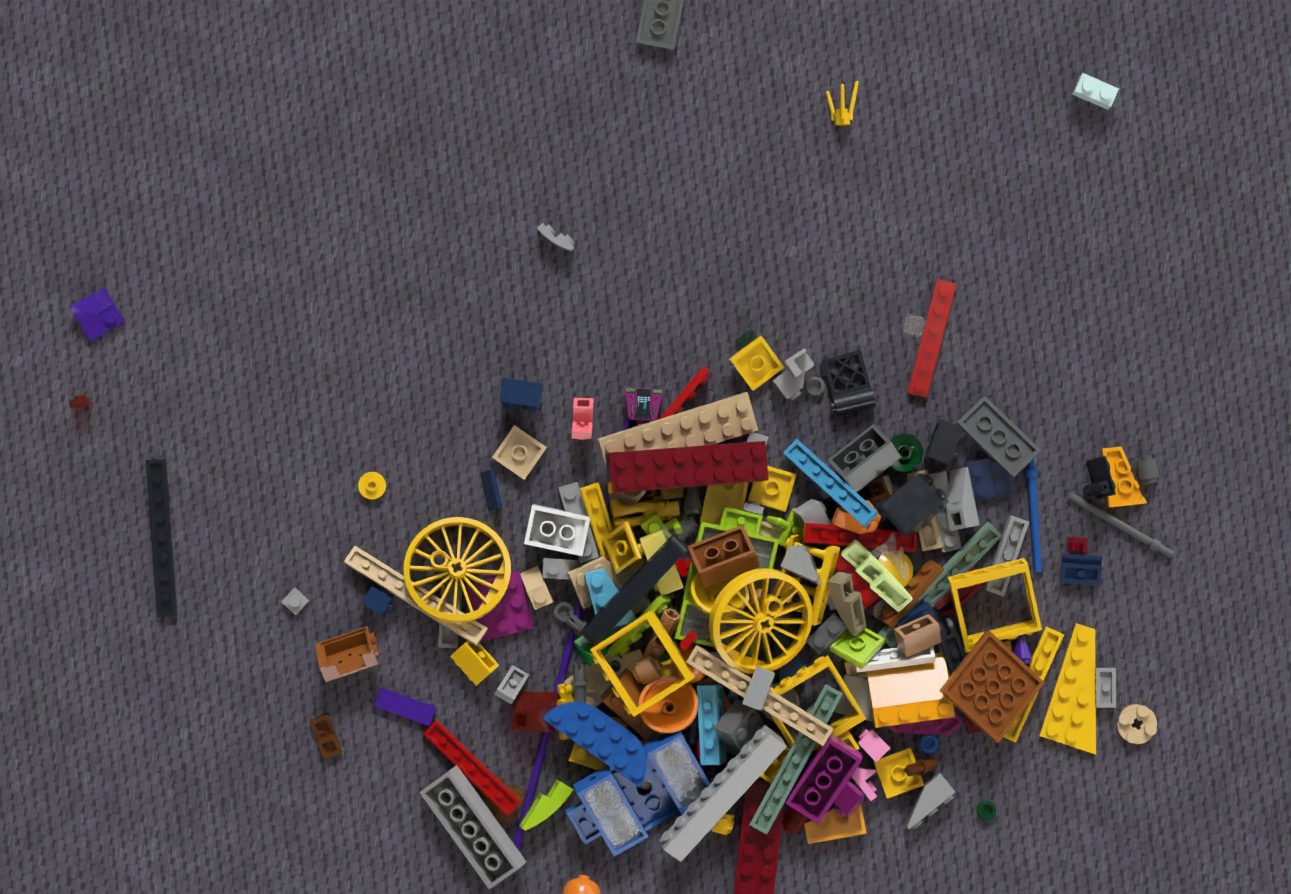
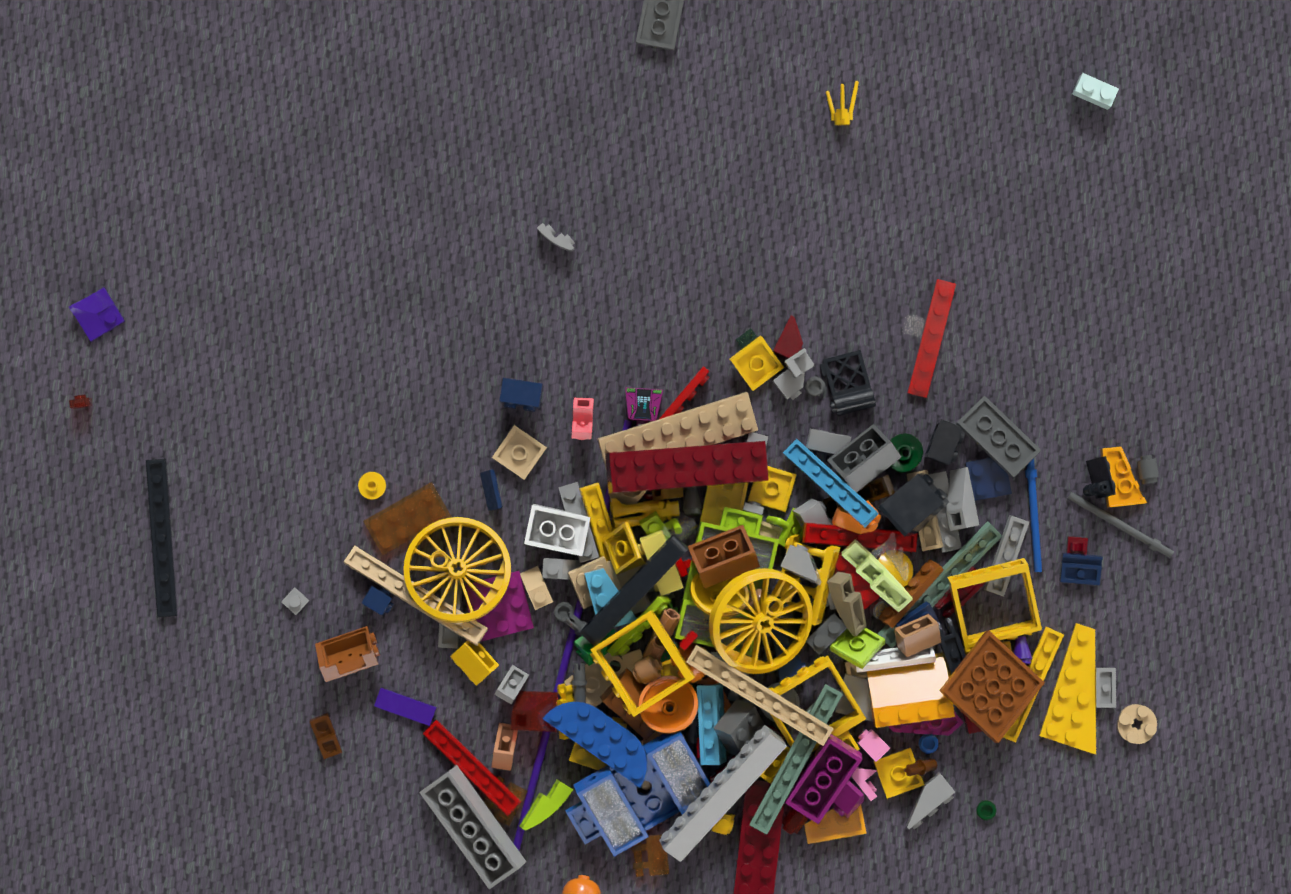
(406, 518): none -> clear orange plate
(504, 747): none -> nougat slope
(657, 857): none -> clear orange plate
(758, 688): light grey tile -> none
(790, 340): none -> dark red slope
(826, 441): none -> light grey slope

